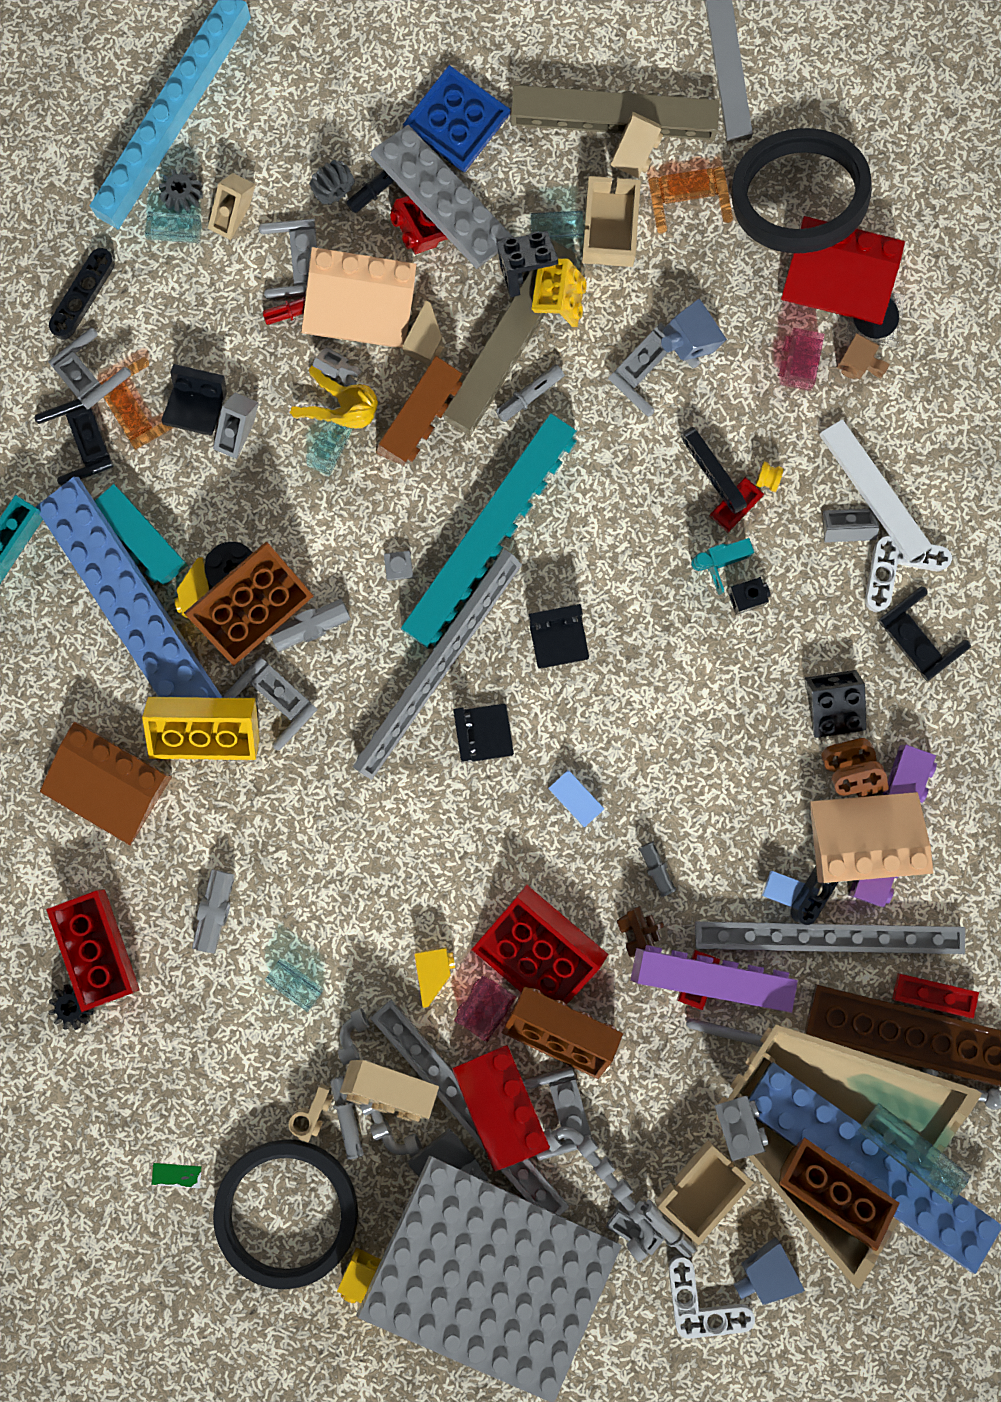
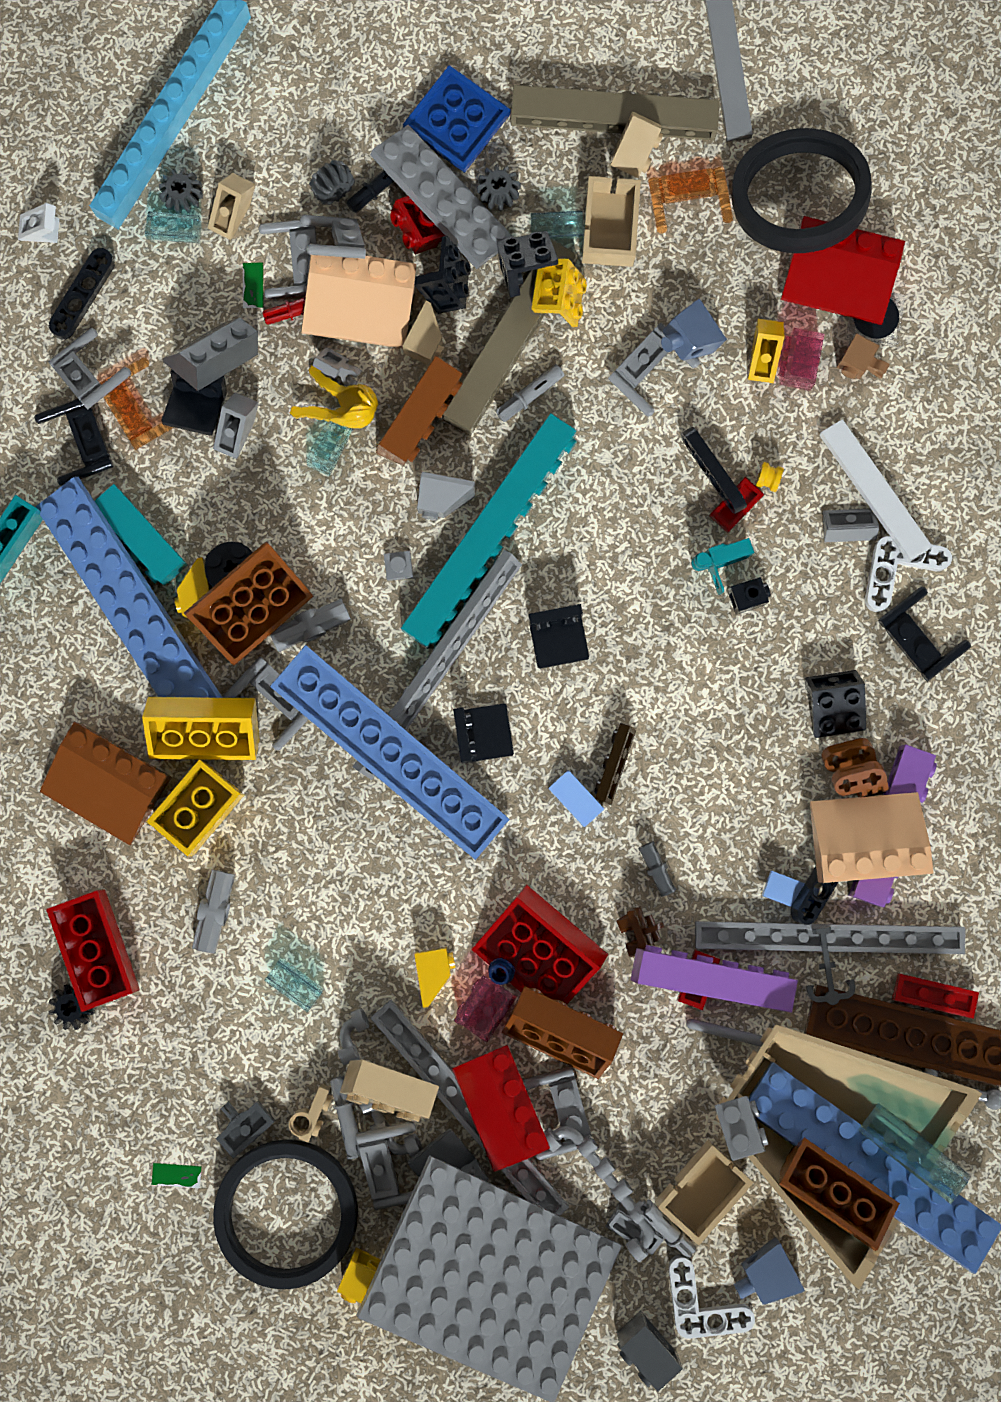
(39, 224): none -> white slope
(195, 808): none -> yellow brick
(214, 353): none -> dark grey slope
(243, 1127): none -> dark grey plate
(253, 285): none -> green sticker
(345, 233): none -> light grey plate
(379, 1164): none -> light grey plate
(389, 752): none -> medium blue plate
(442, 495): none -> light grey slope
(448, 287): none -> black bracket
(499, 977): none -> dark blue plate
(504, 194): none -> dark grey gear
(614, 763): none -> dark brown plate
(648, 1351): none -> dark grey brick
(766, 350): none -> yellow slope
(831, 997): none -> dark grey piece

